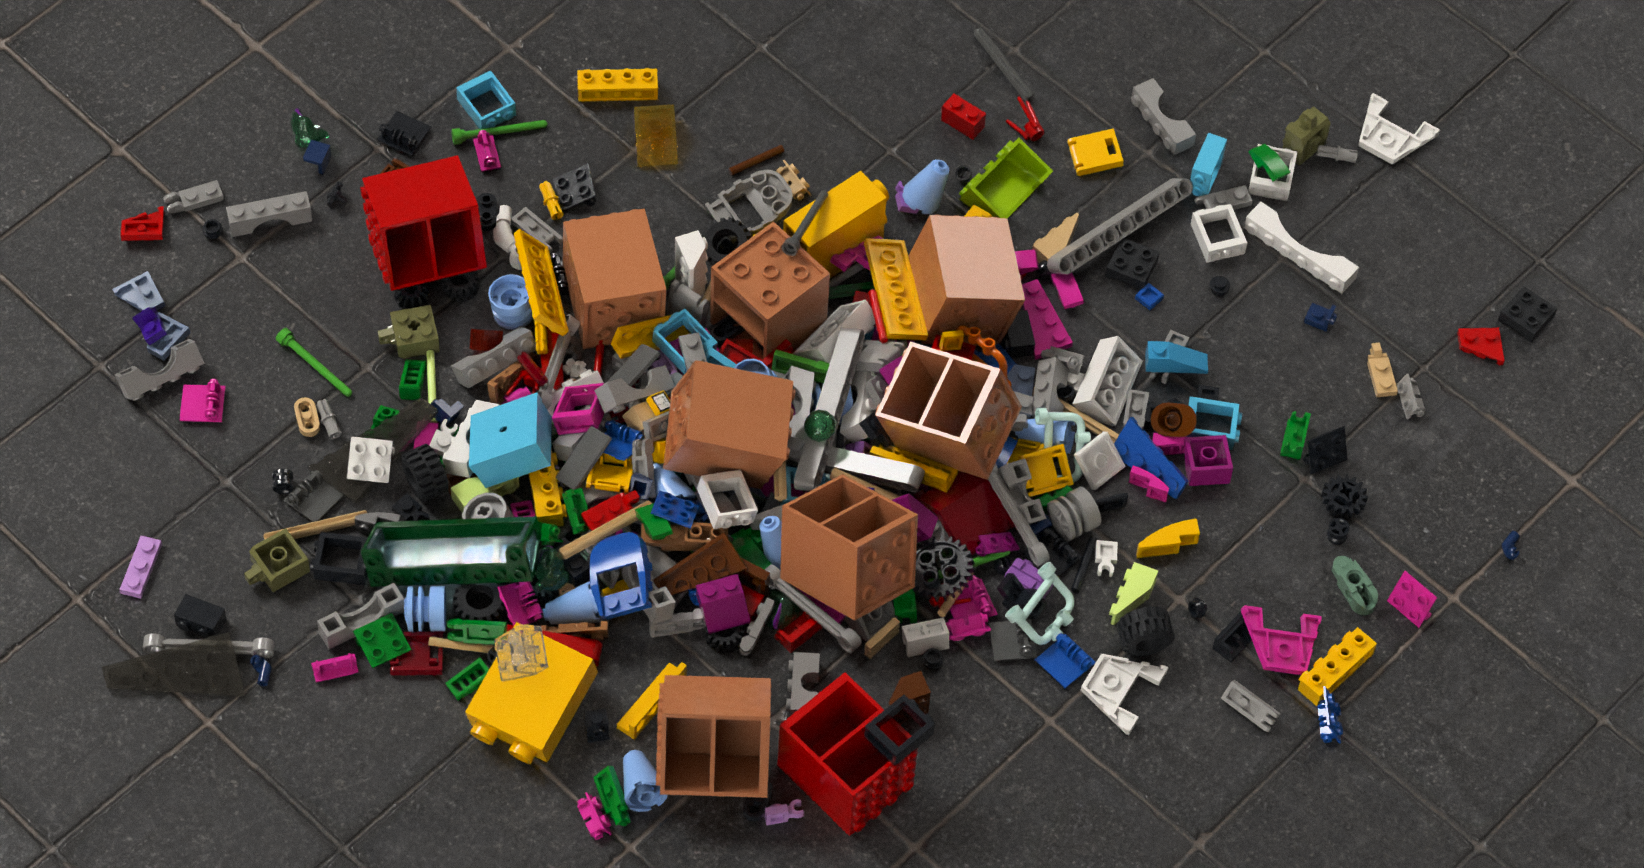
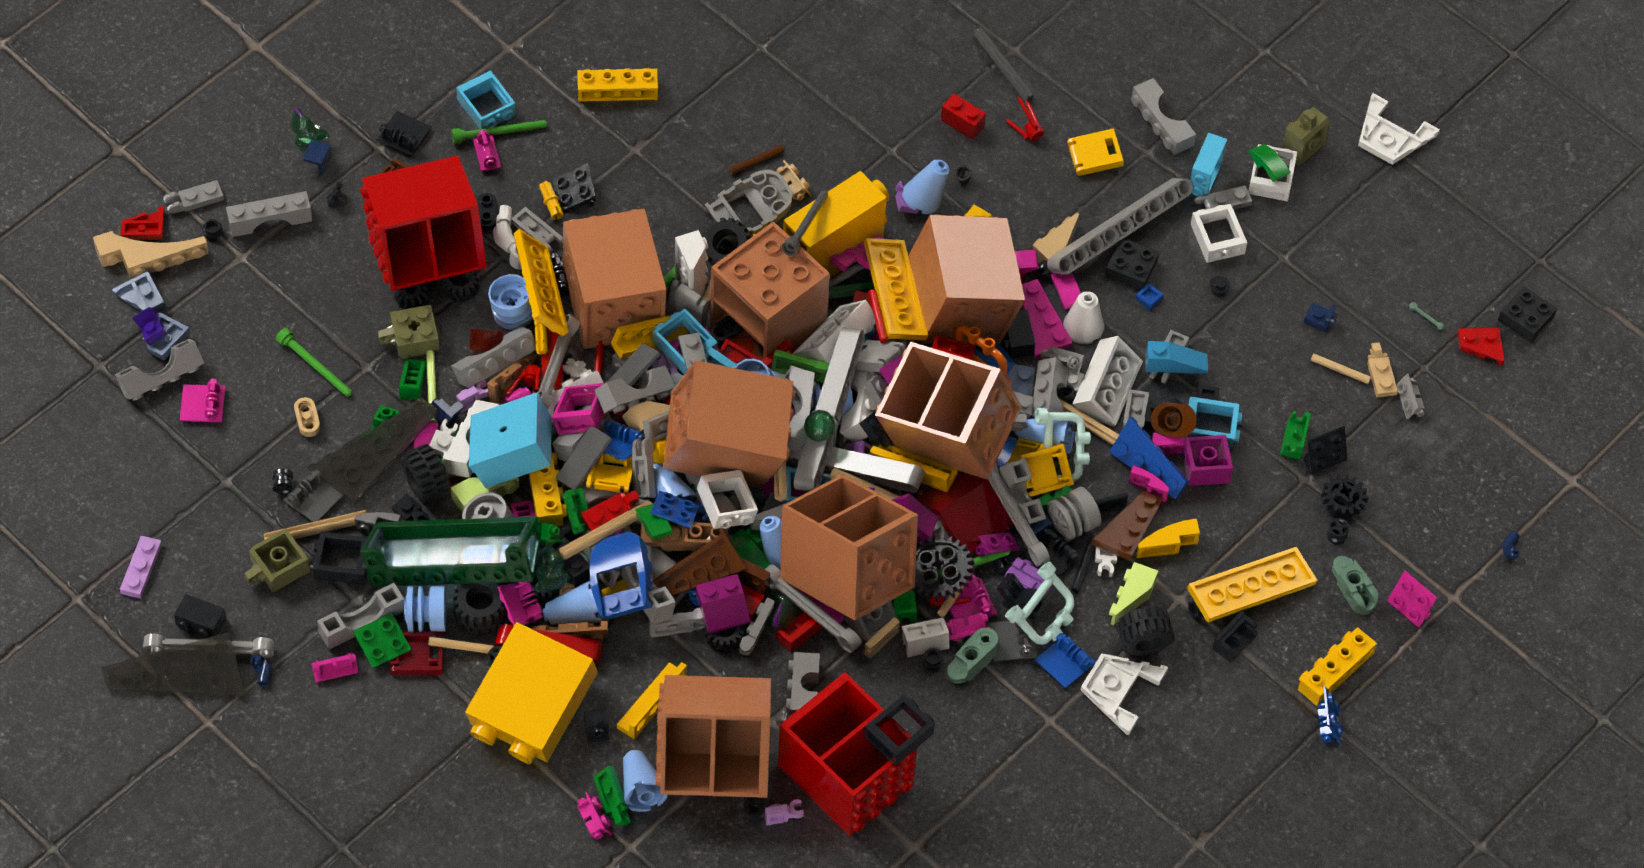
(146, 256): none -> tan arch
(328, 419): light grey axle -> none
(370, 459): white hinge -> none
(465, 673): green slope -> none
(469, 396): none -> lavender plate
(476, 631): green hinge -> none
(521, 652): clear slope -> none
(532, 369): dark red axle -> none
(641, 484): dark blue slope -> none
(656, 135): clear yellow slope -> none
(659, 402): tile -> none
(914, 688): reddish brown slope -> none
(951, 340): yellow tile -> none
(963, 669): none -> sand green piece
(1006, 180): lime windscreen -> none
(1084, 319): none -> white cone
(1099, 460): white tile -> none
(1129, 527): none -> reddish brown wing
(1250, 705): light grey hinge -> none
(1251, 584): none -> yellow plate
(1282, 649): dark pink wing -> none
(1333, 270): white arch -> none
(1337, 153): light grey axle -> none
(1340, 368): none -> tan bar
(1413, 307): none -> sand green hinge

